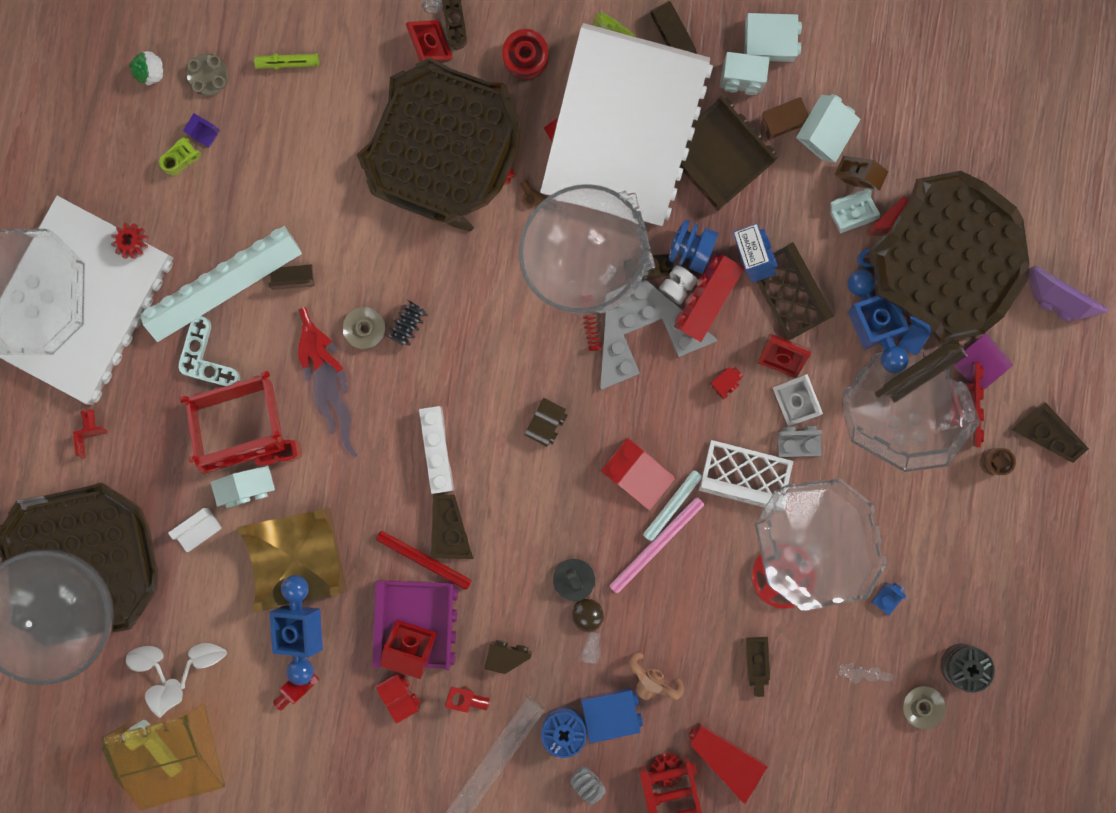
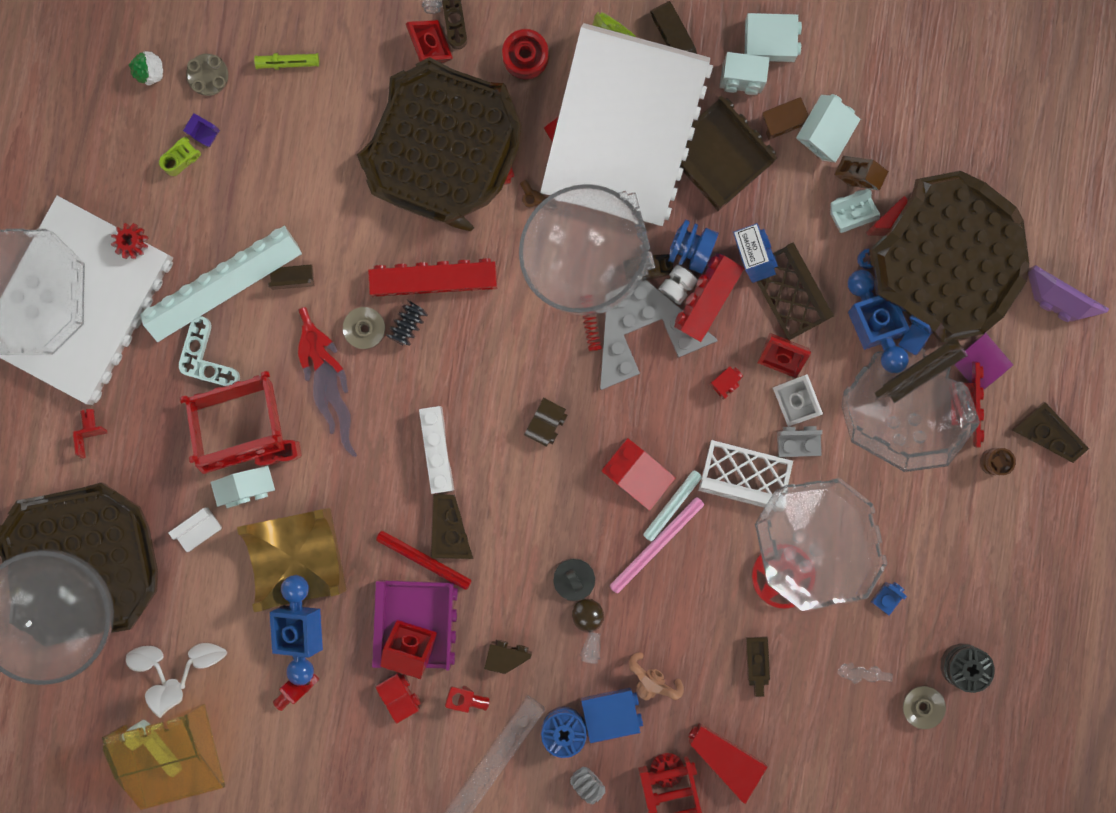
(432, 278): none -> red brick

